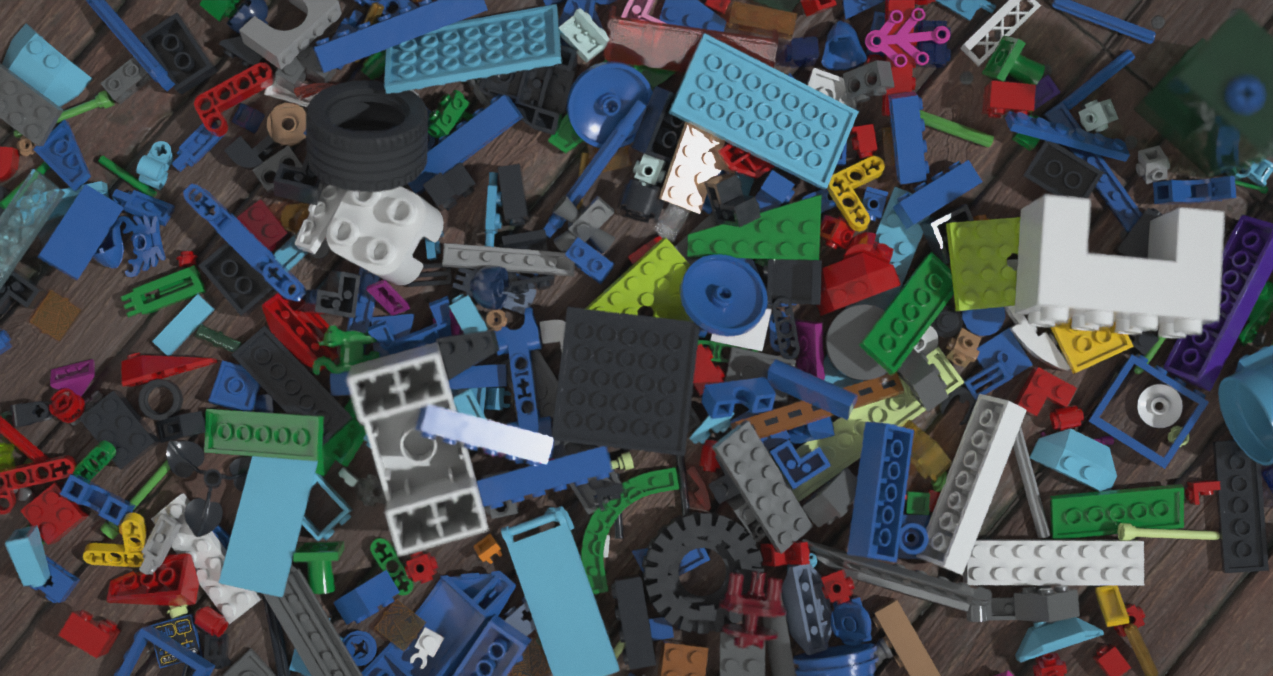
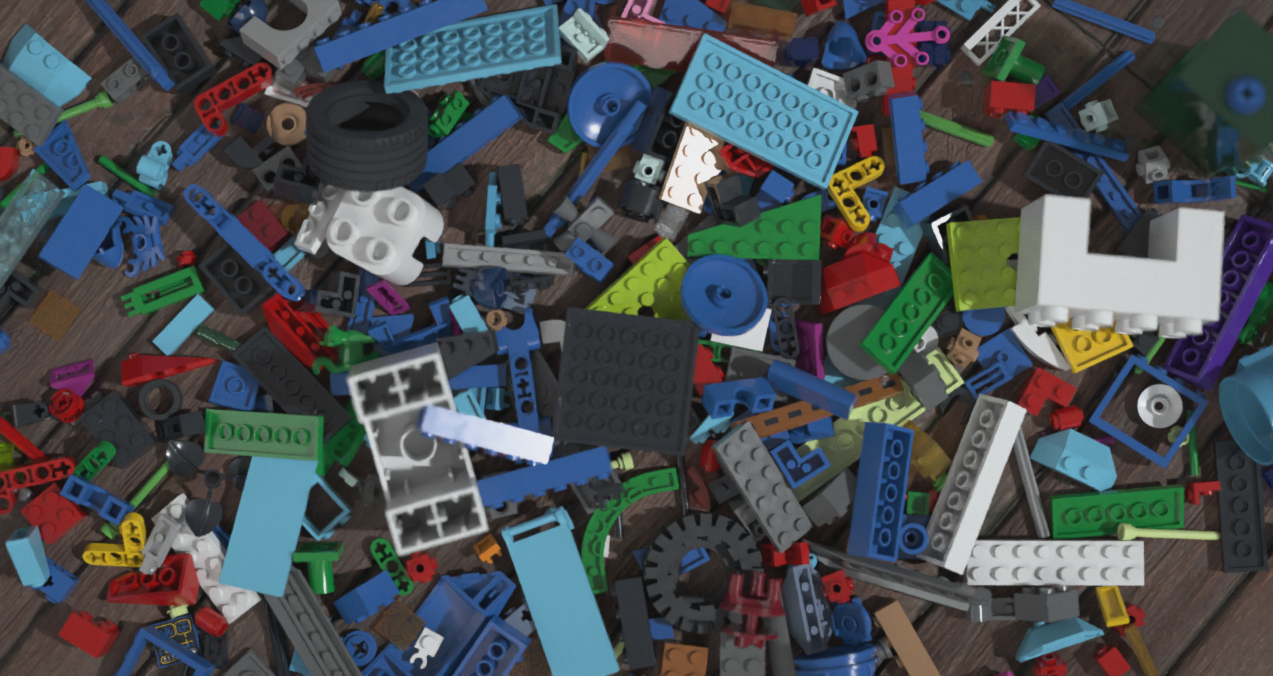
(1192, 448): none -> green piece

